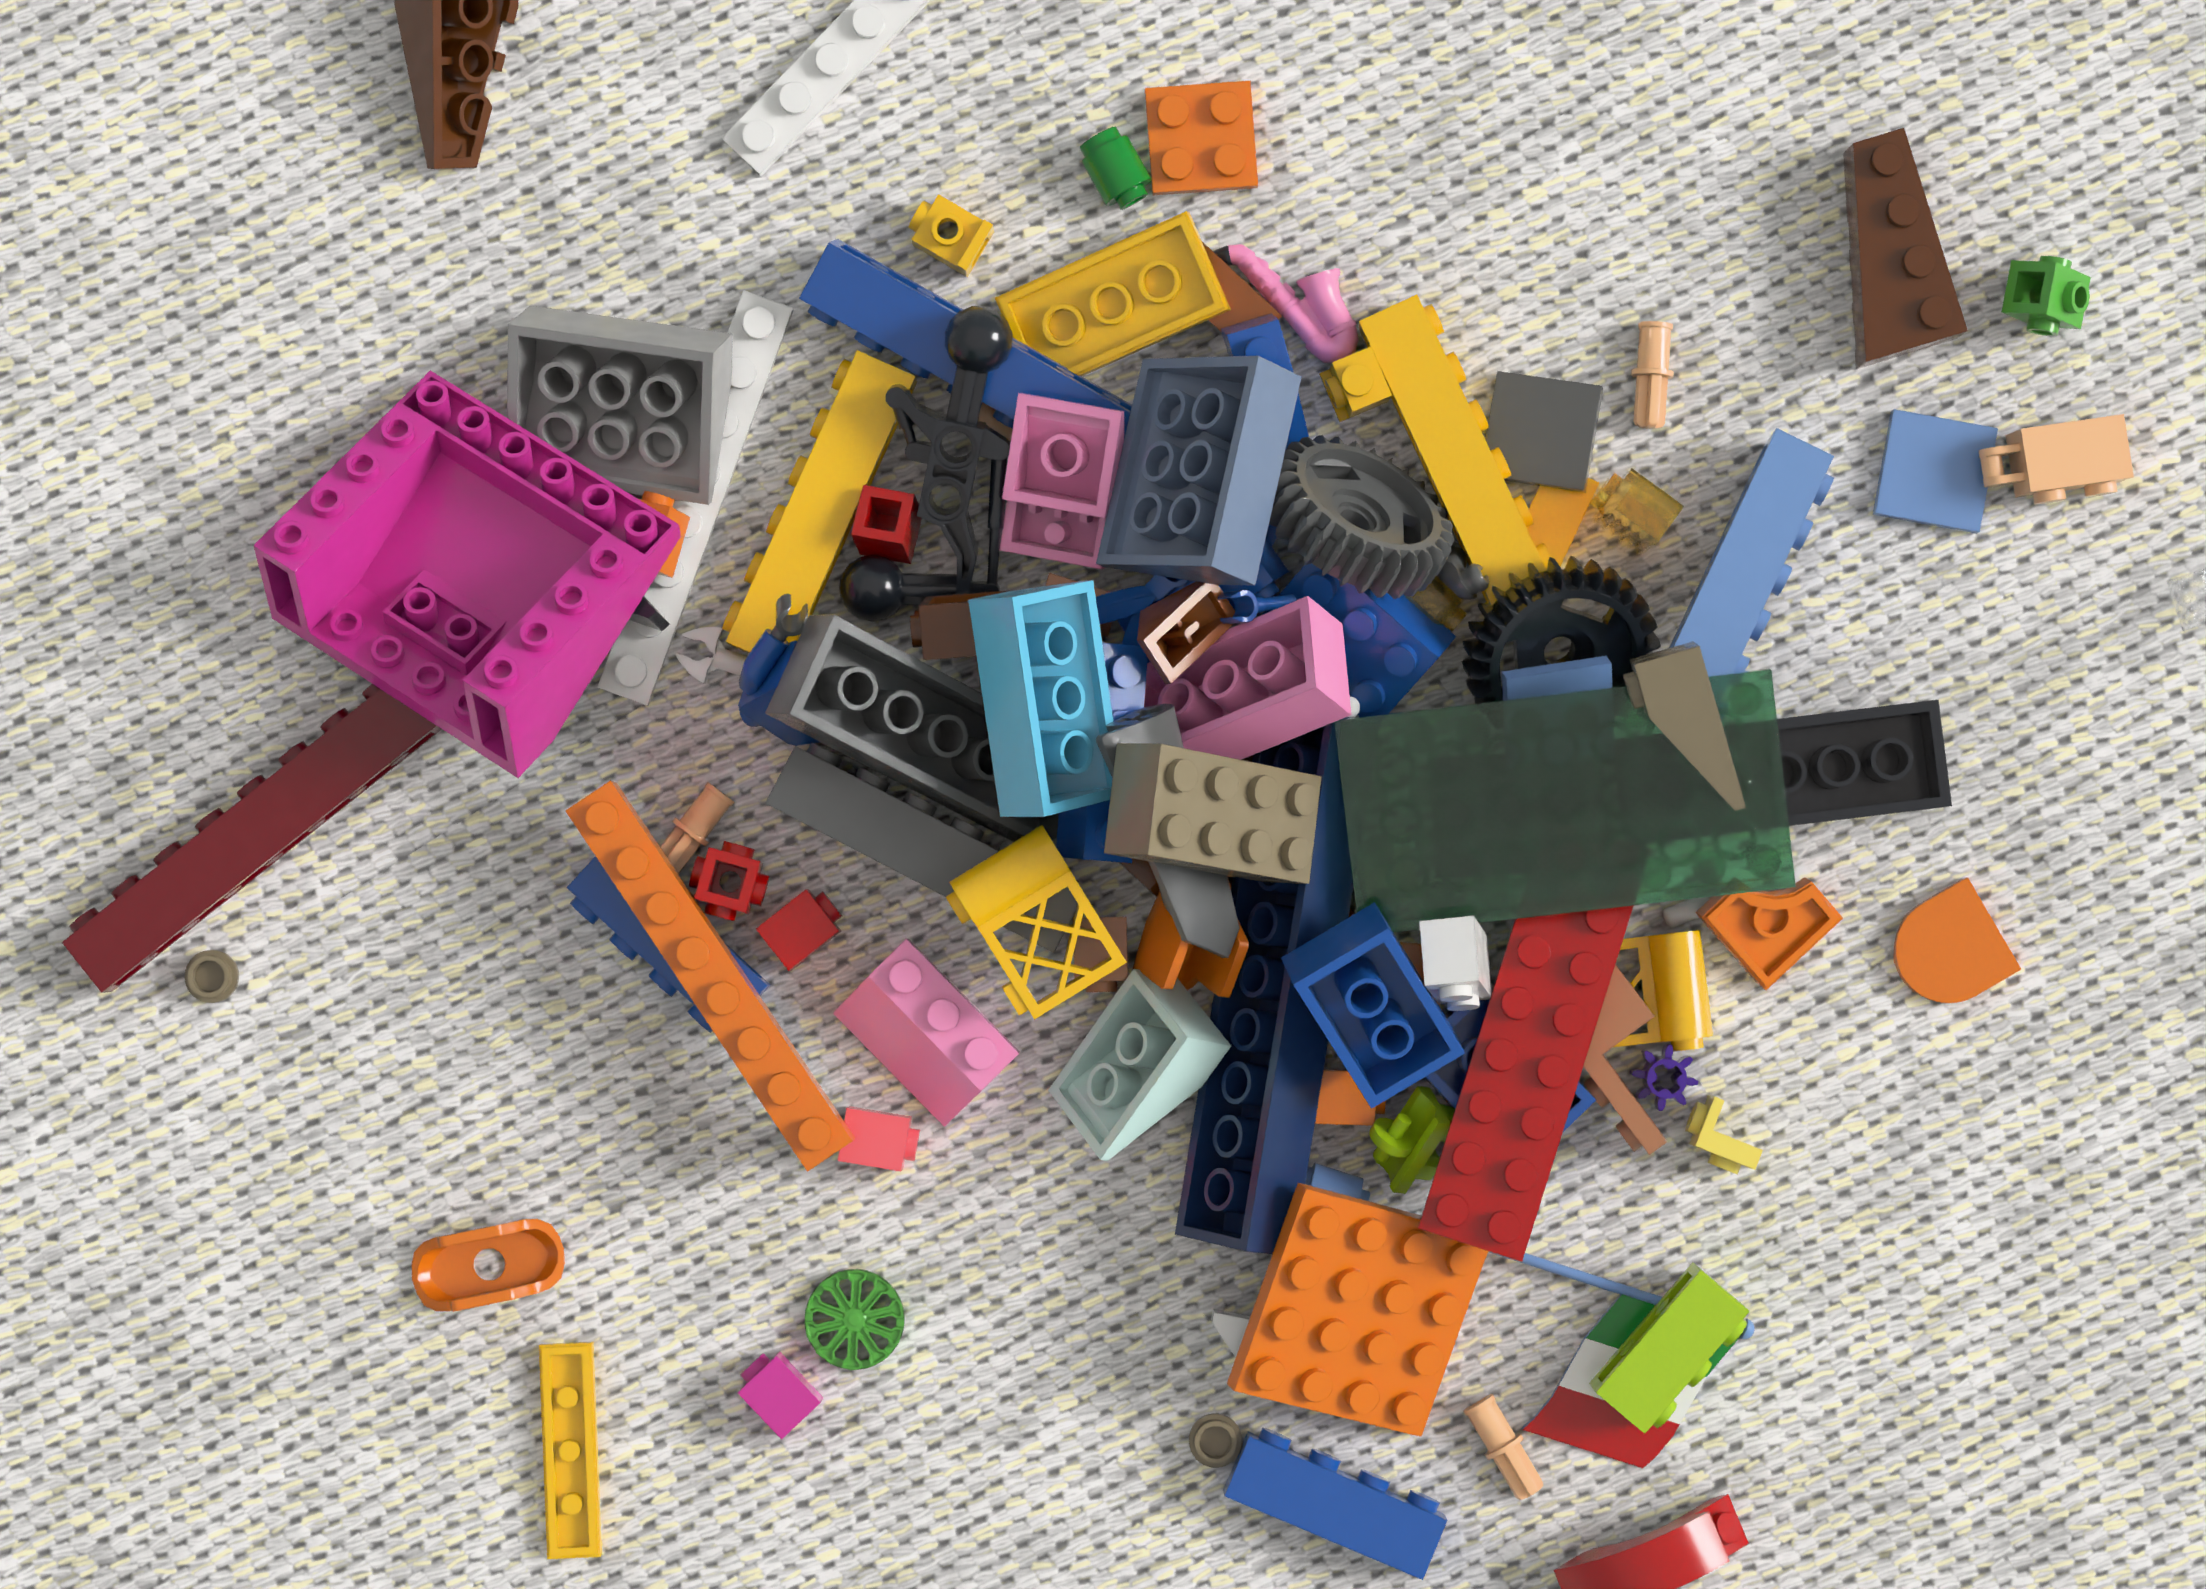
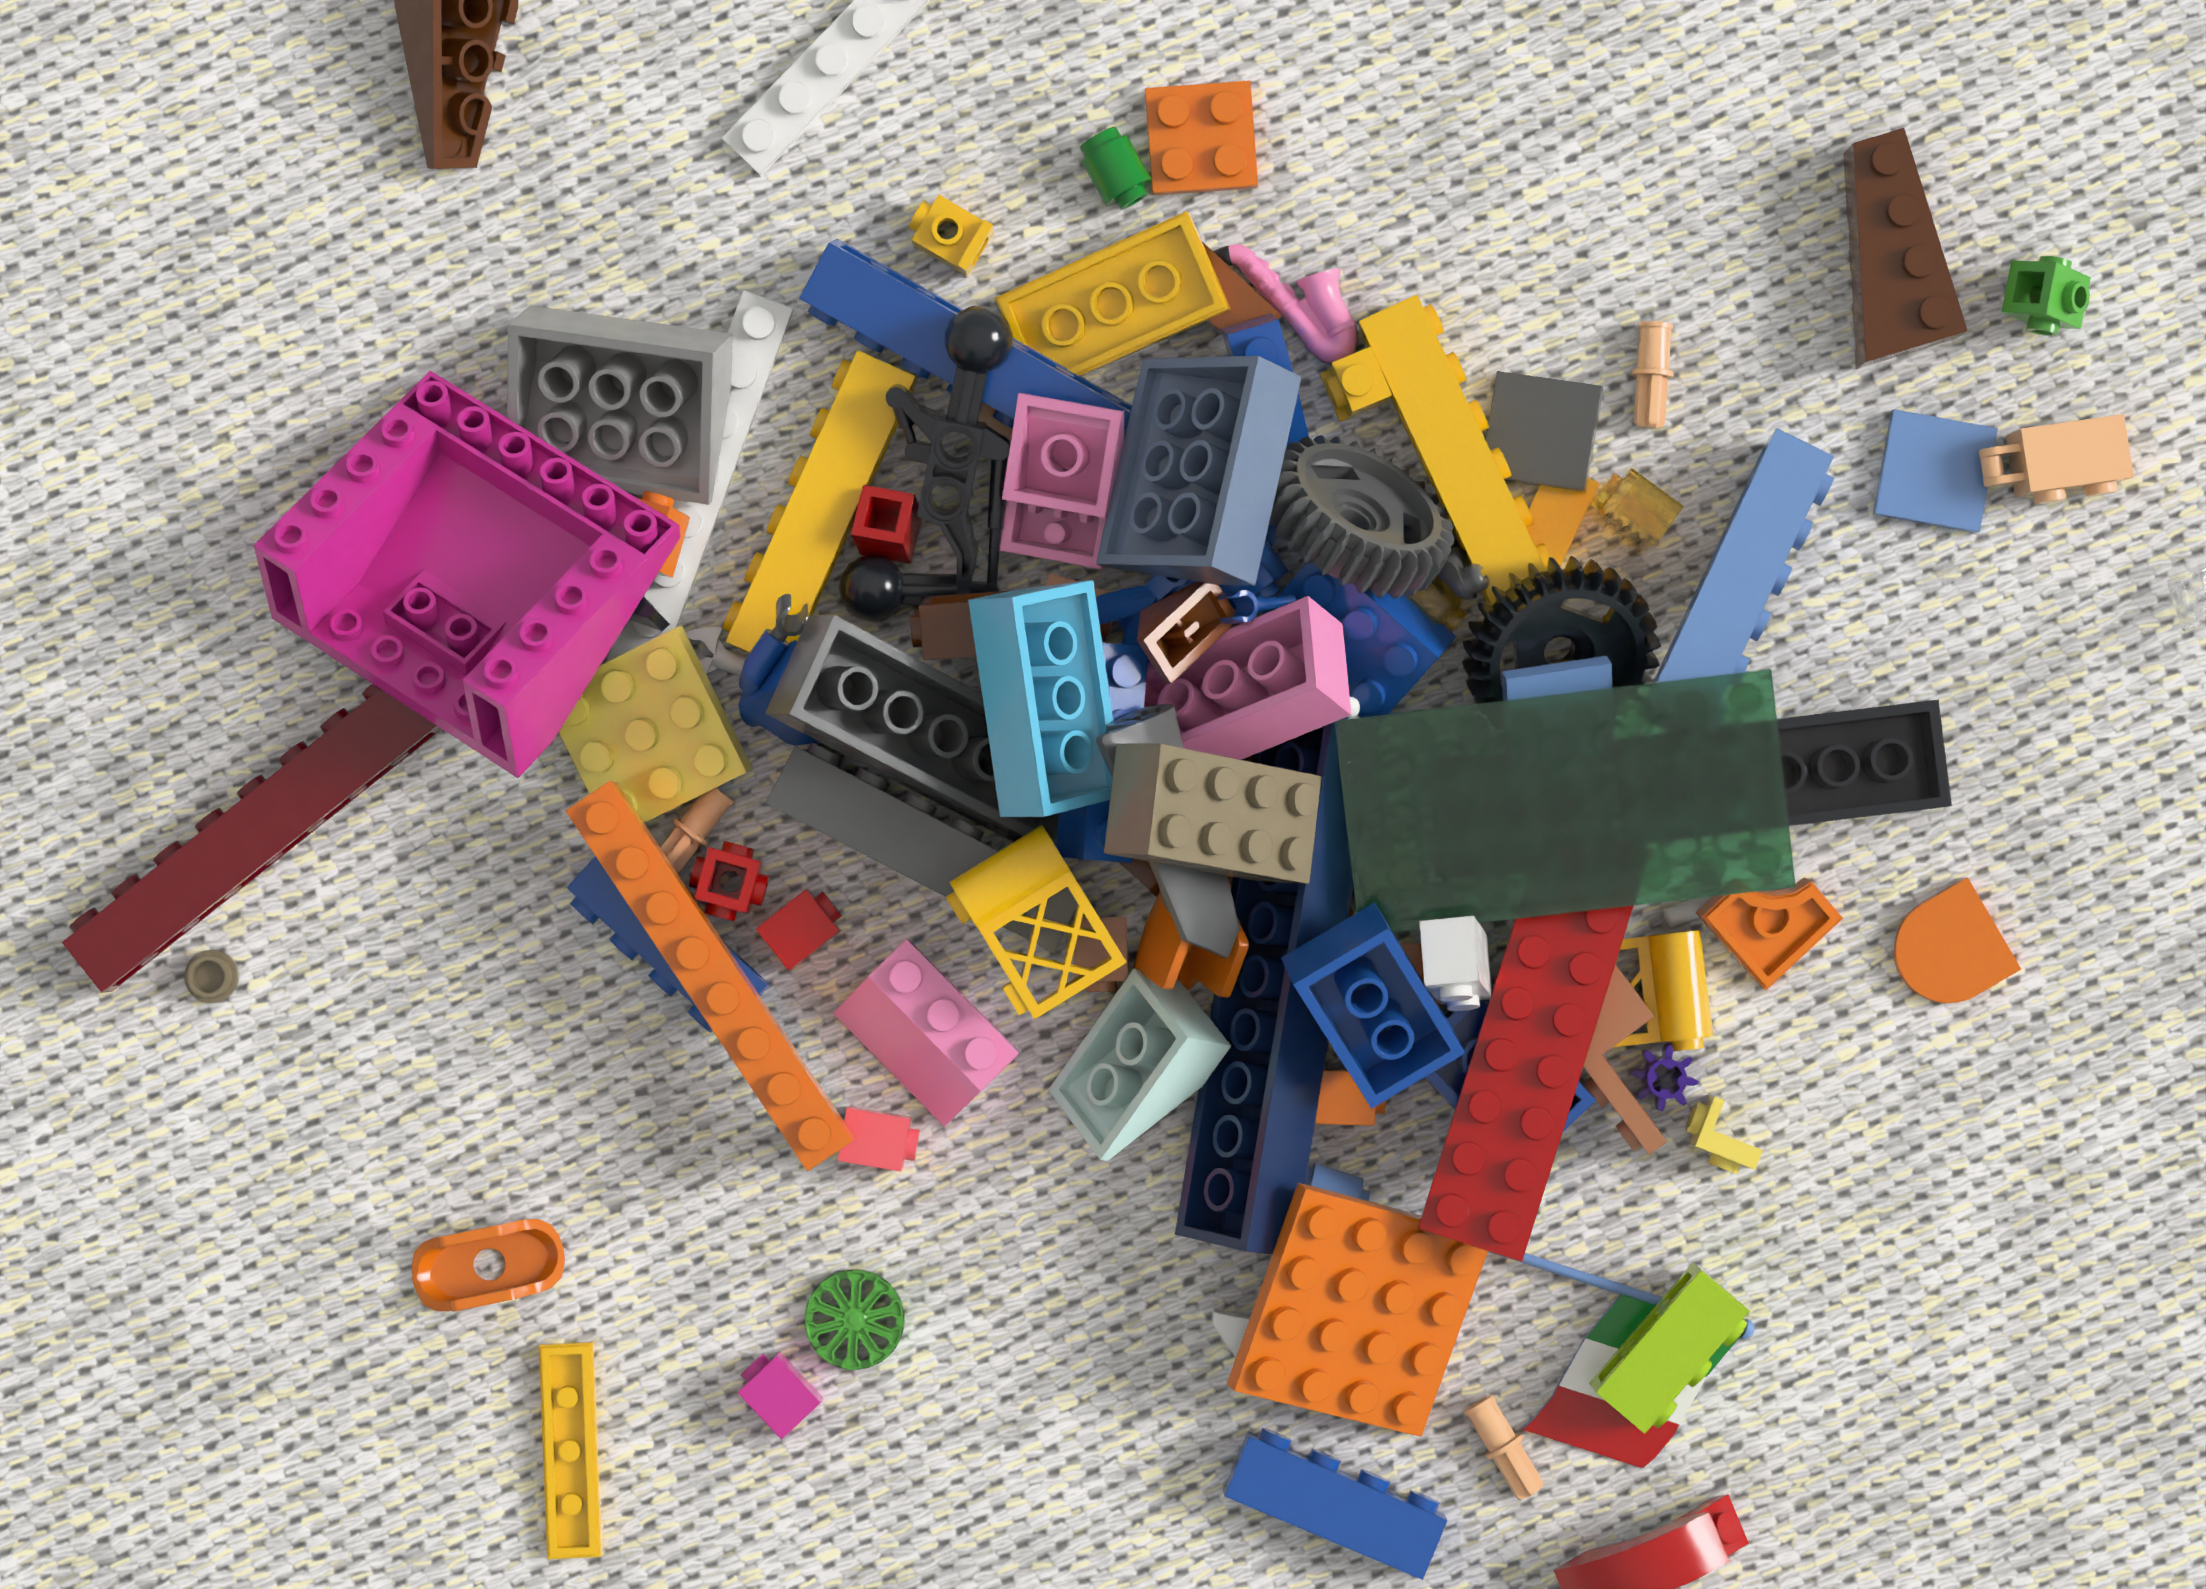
(654, 728): none -> light yellow plate
(1215, 1440): dark tan plate -> none
(1410, 1140): lime hips -> none
(1681, 703): dark tan slope -> none

